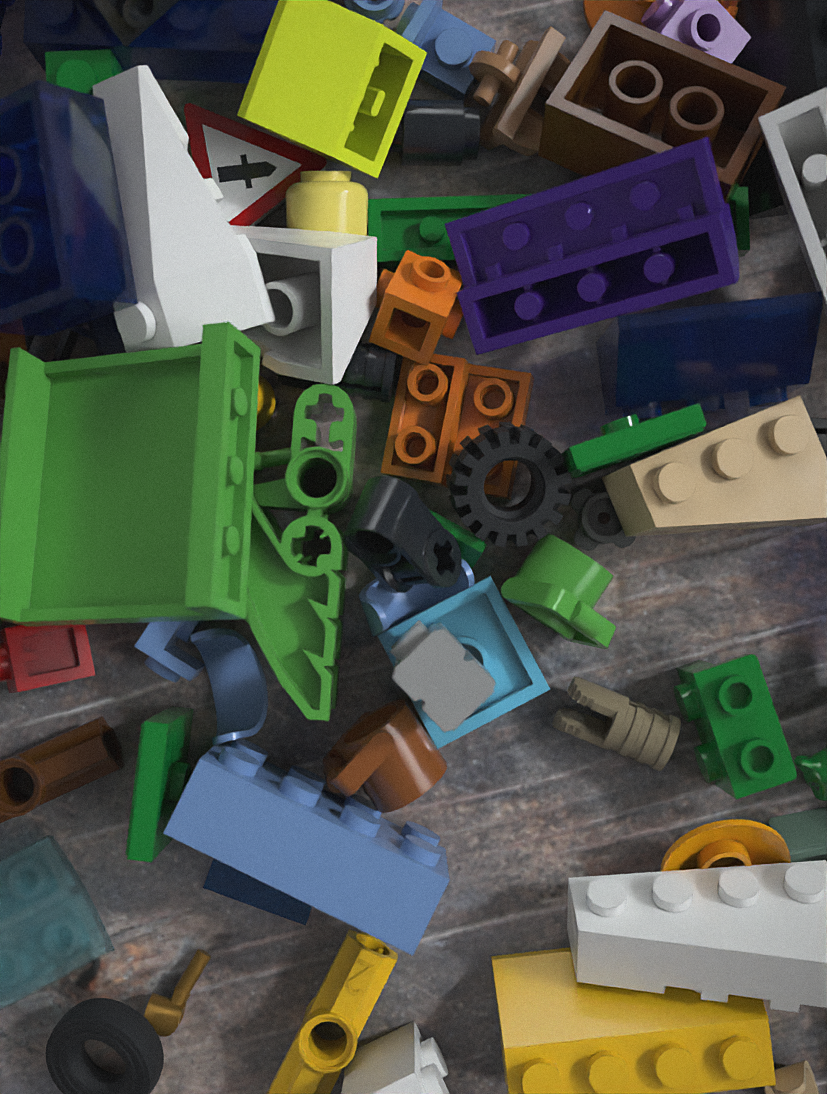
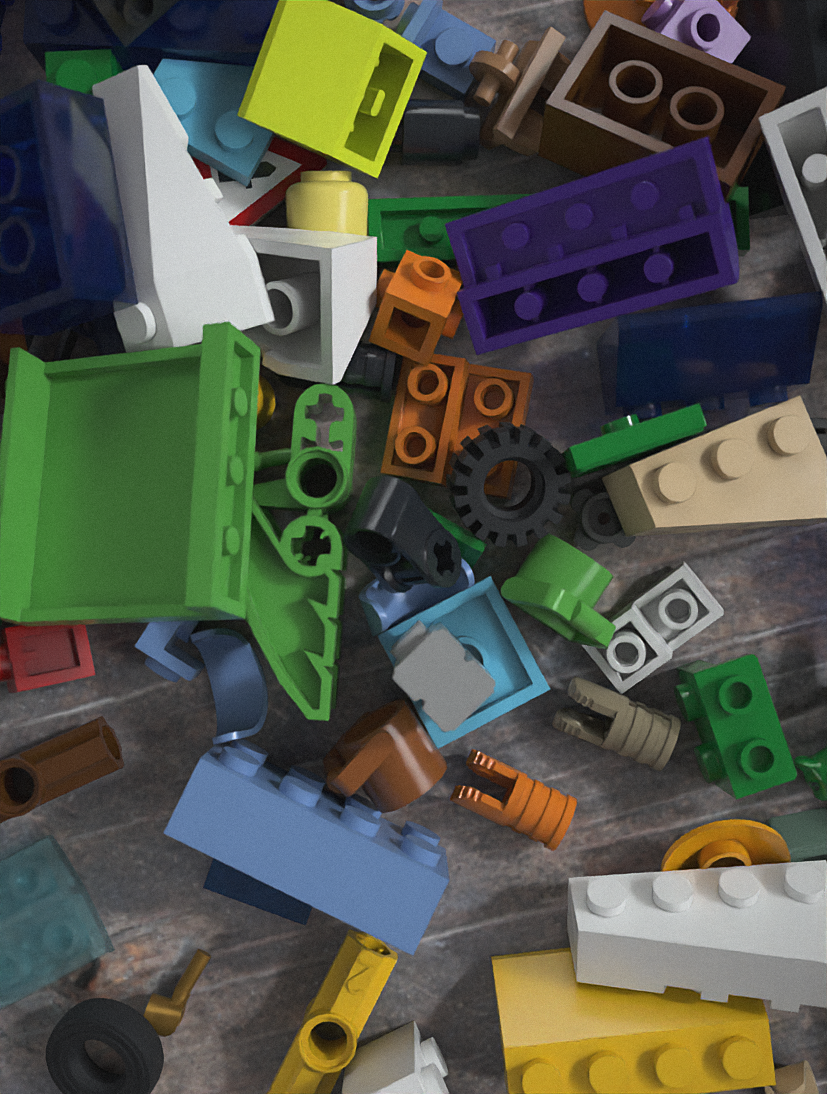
(158, 781): green plate -> none
(207, 106): none -> medium azure wing
(526, 806): none -> orange hinge
(655, 627): none -> white slope

